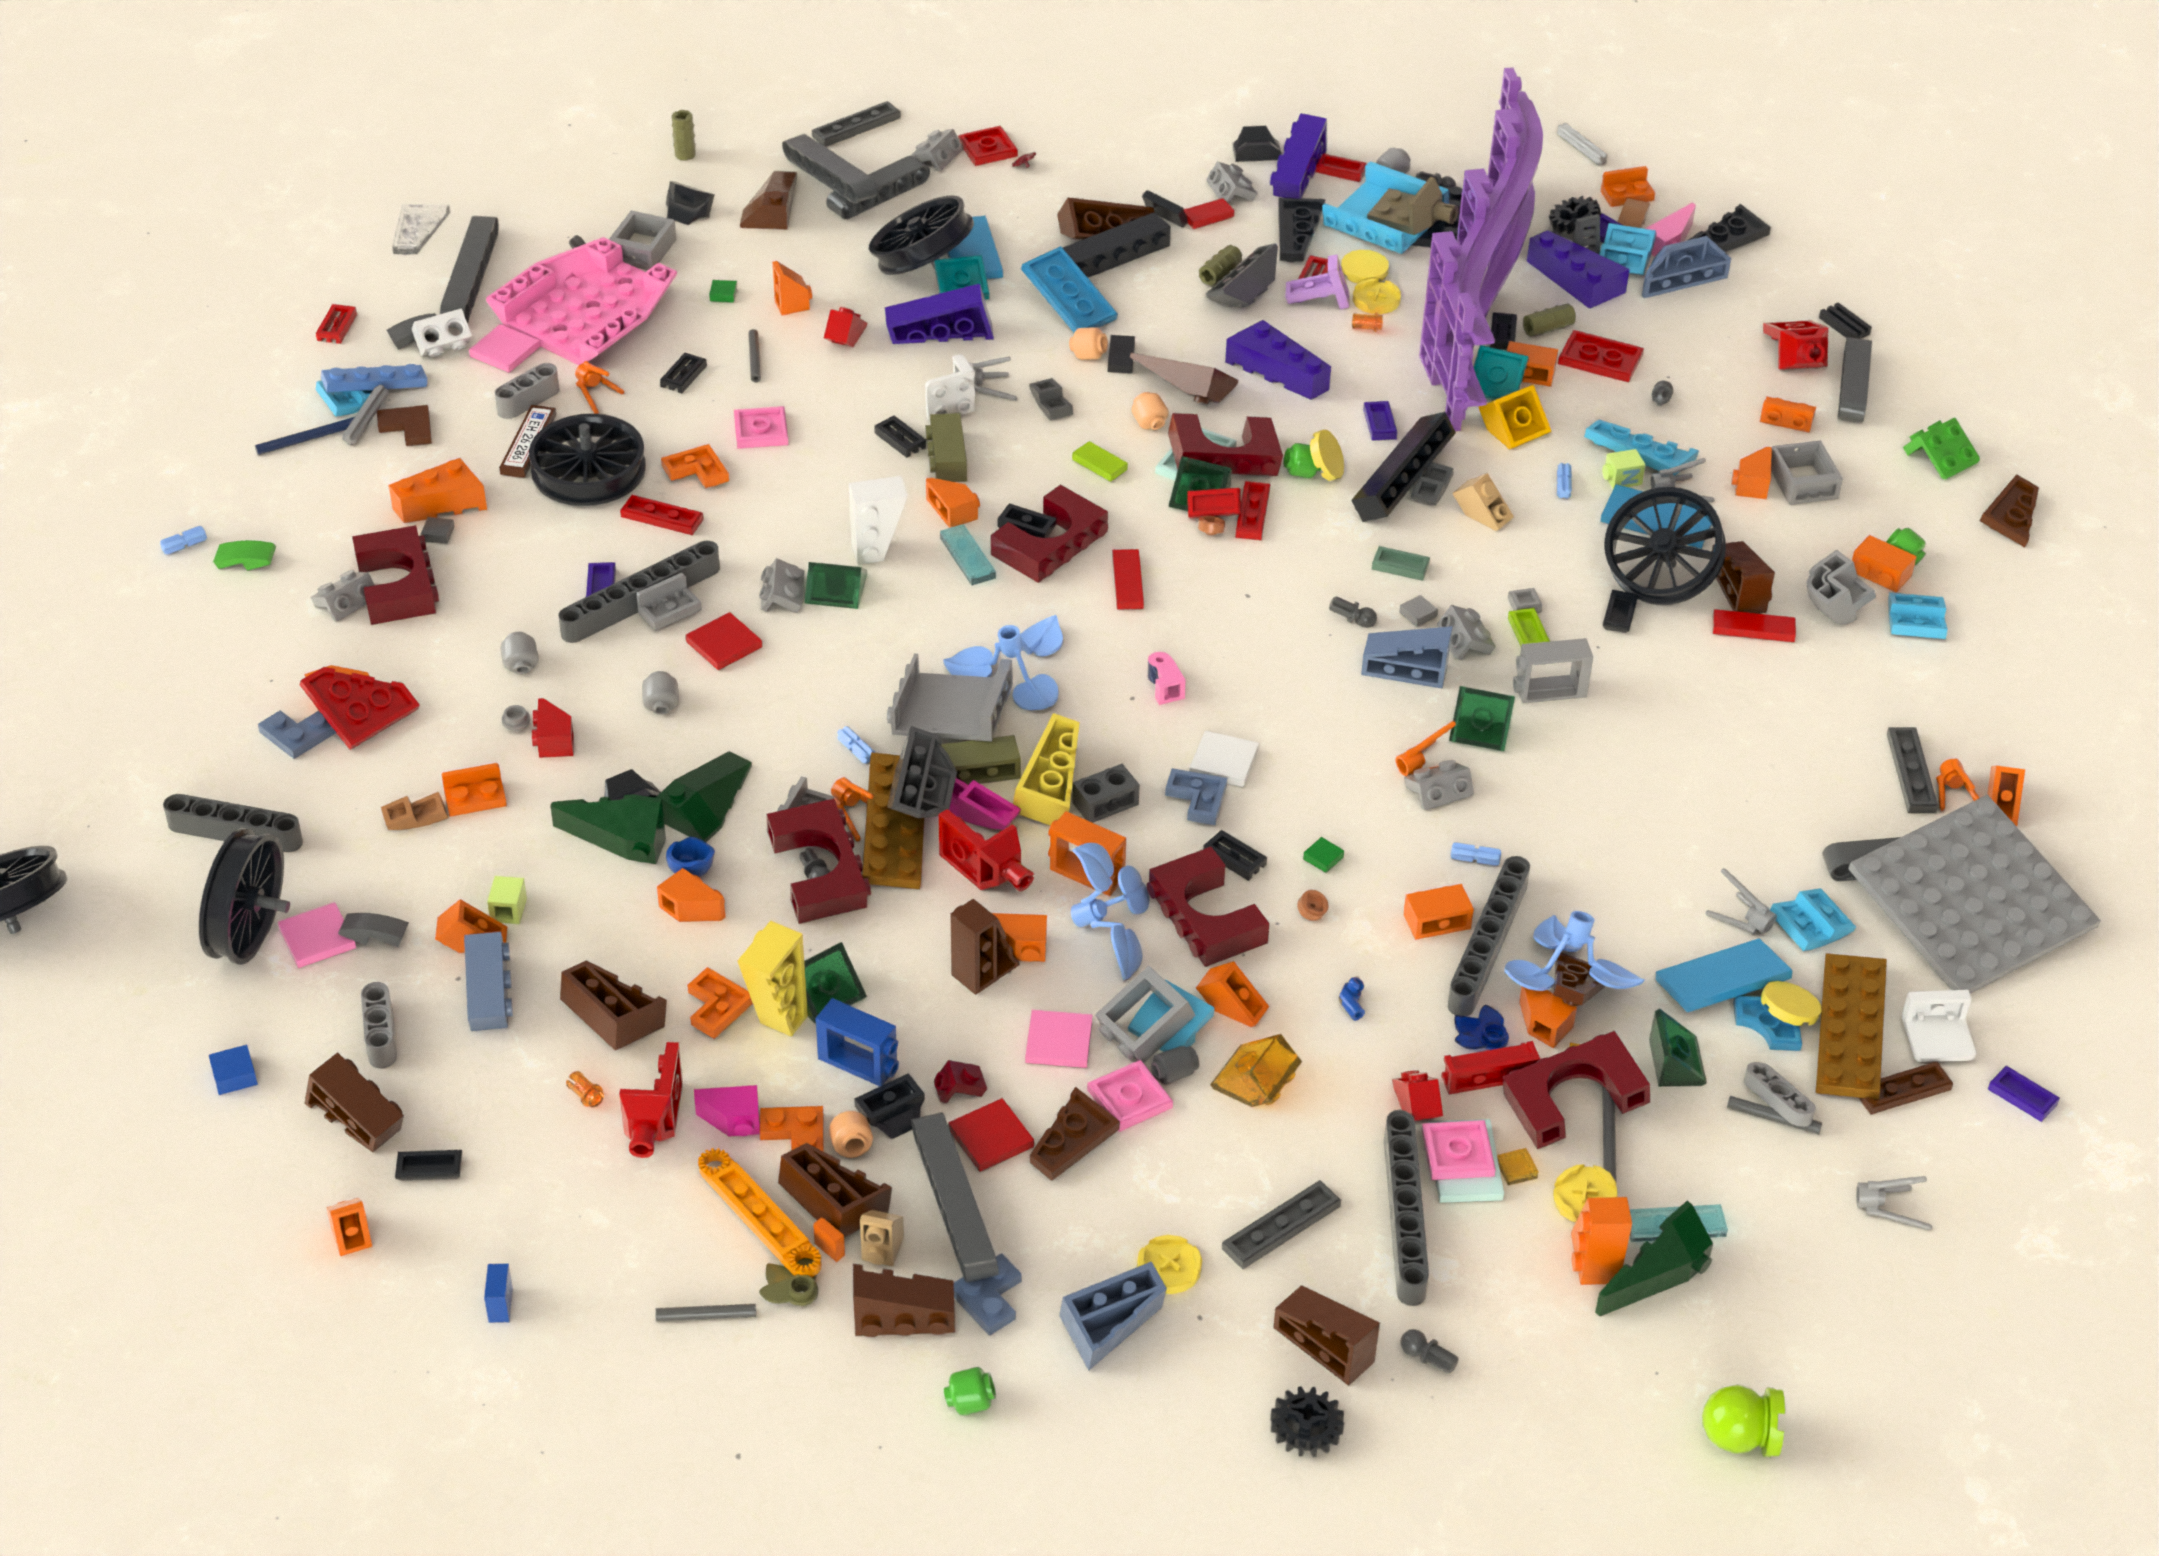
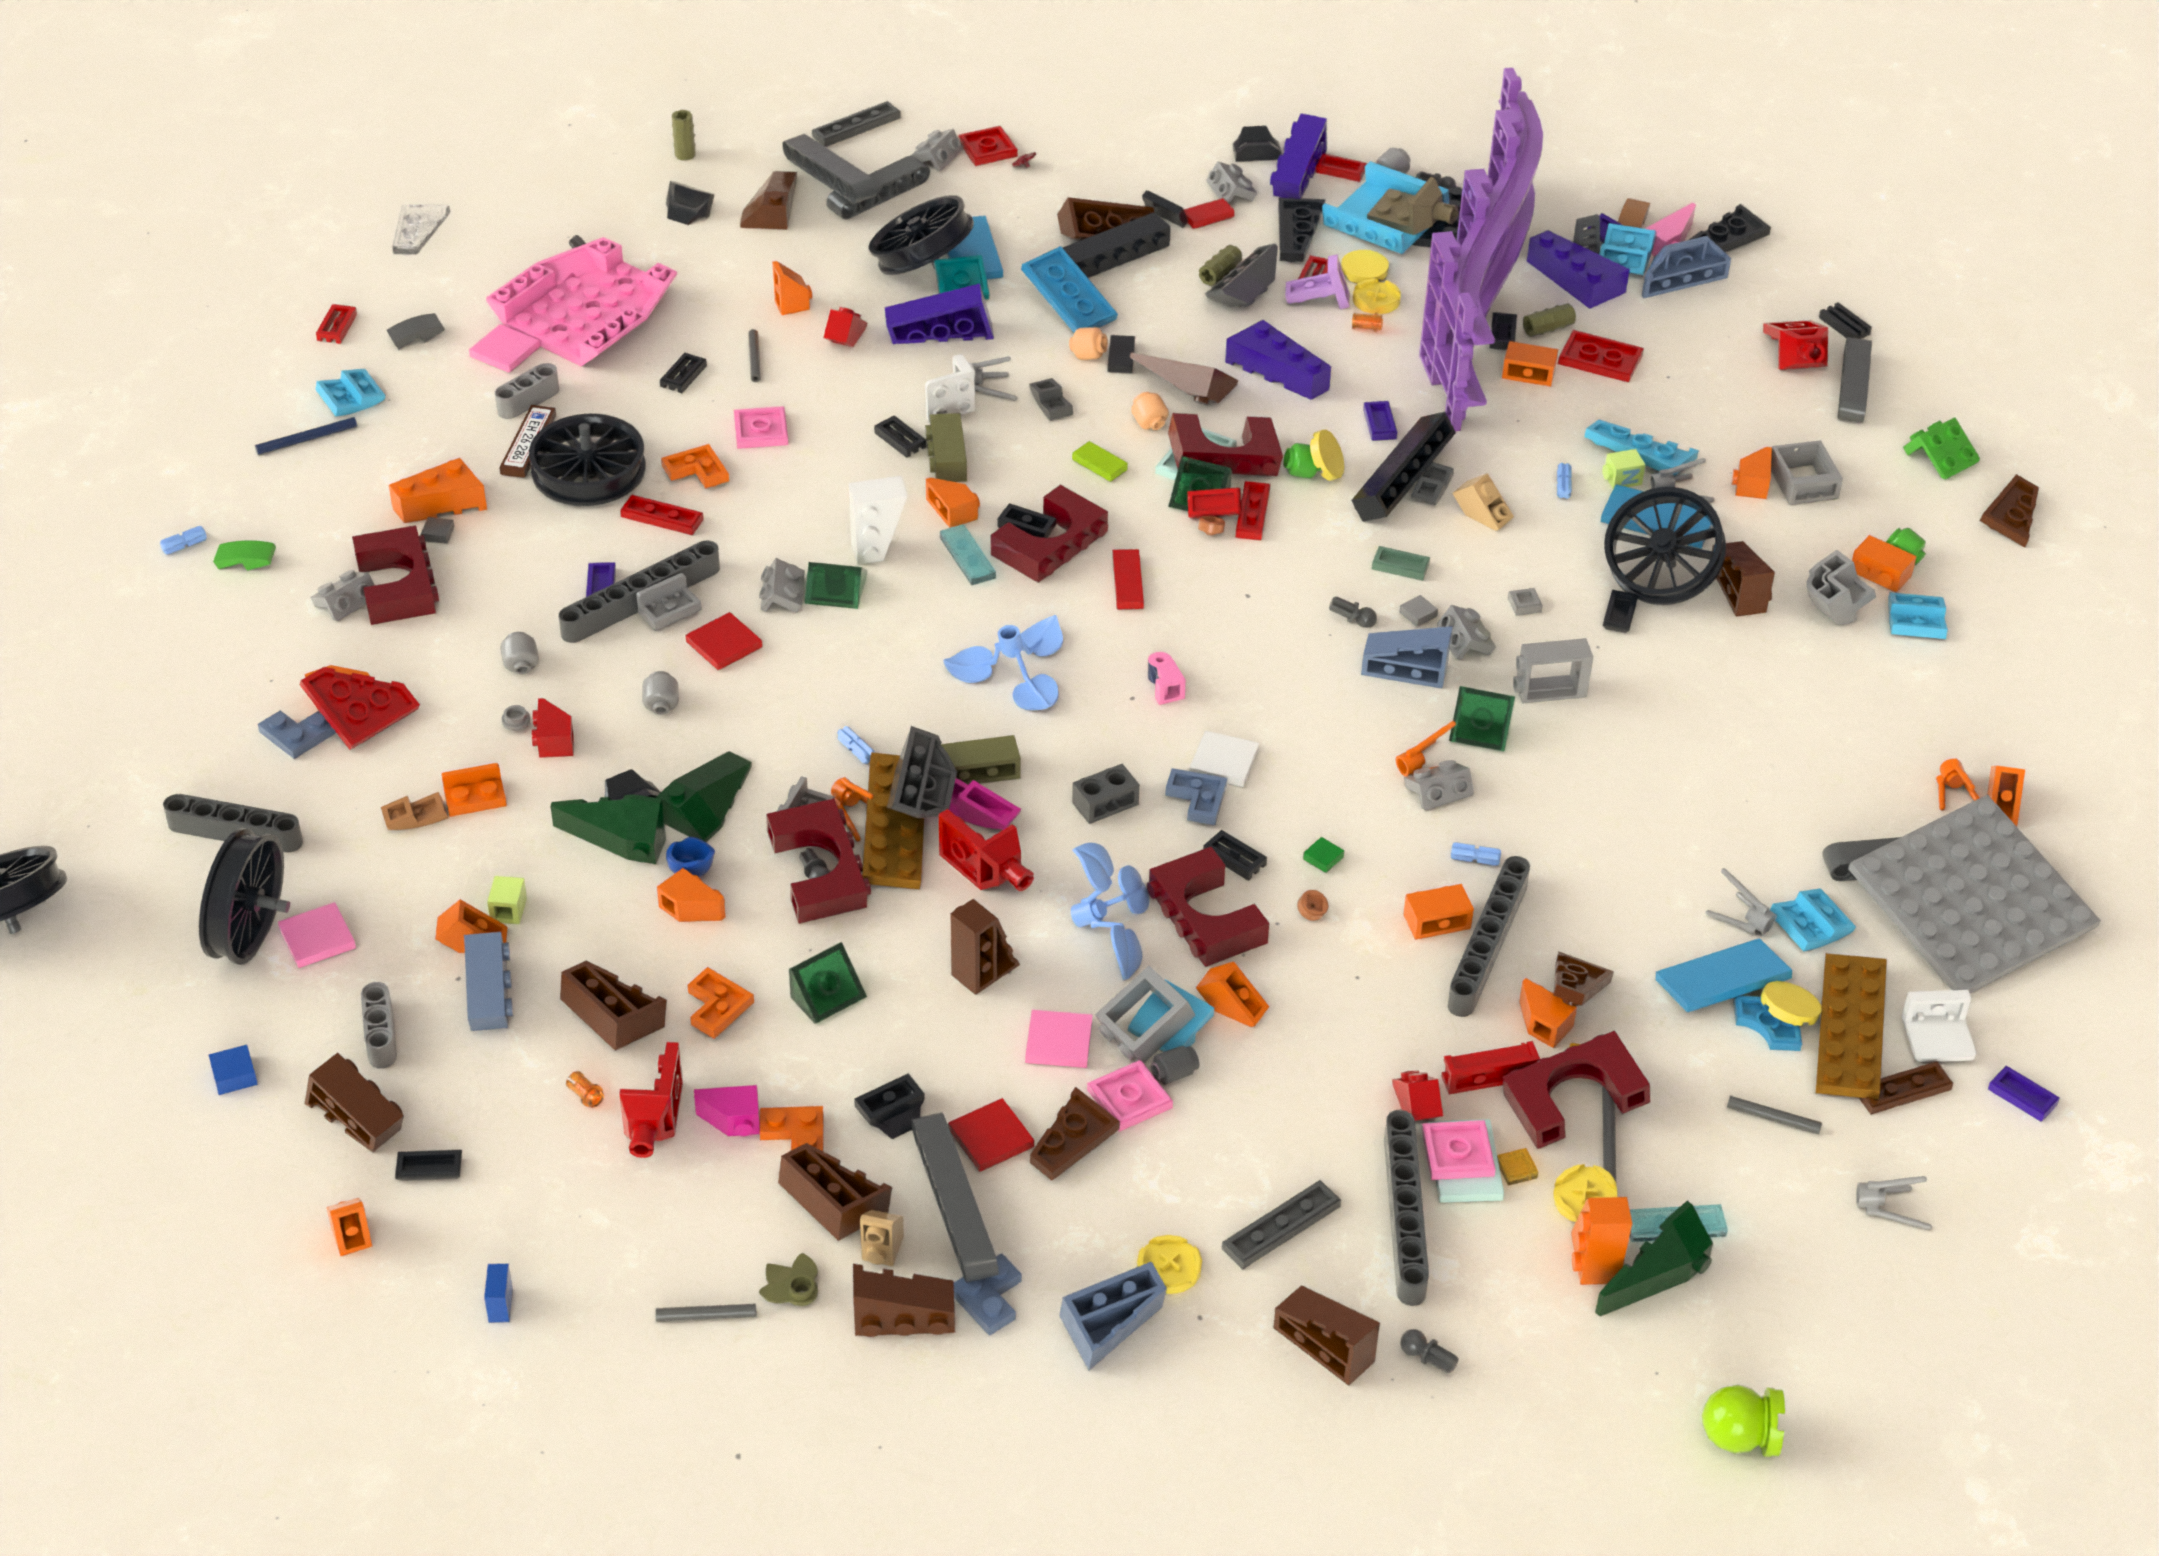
(365, 414): light grey axle -> none
(366, 925): dark grey slope -> none
(370, 377): medium blue plate -> none
(413, 420): reddish brown tile -> none
(438, 326): white brick -> none
(470, 265): dark grey beam -> none
(590, 376): orange plant -> none
(645, 255): light grey window -> none
(723, 291): green tile -> none
(759, 1213): light orange plate -> none
(776, 977): light yellow wedge -> none
(829, 1239): orange tile -> none
(844, 1020): blue window -> none
(851, 1134): light nougat head -> none
(950, 703): light grey panel -> none
(959, 1078): dark red bracket -> none
(970, 1391): bright green head -> none
(1025, 935): orange slope -> none
(1048, 778): light yellow wedge -> none
(1078, 832): orange window -> none
(1258, 1071): clear yellow slope -> none
(1307, 1421): black gear -> none
(1349, 998): blue arm -> none
(1482, 1032): clear blue plate -> none
(1499, 371): teal tile -> none
(1516, 417): yellow slope -> none
(1527, 626): lime tile -> none
(1564, 216): black gear -> none
(1571, 939): light blue plant -> none
(1582, 144): axle -> none
(1625, 184): orange bracket -> none
(1662, 392): dark grey axle -> none
(1675, 1053): clear green slope -> none
(1754, 625): red tile -> none
(1787, 414): orange bracket -> none
(1791, 1105): light grey beam -> none
(1912, 770): dark grey tile -> none

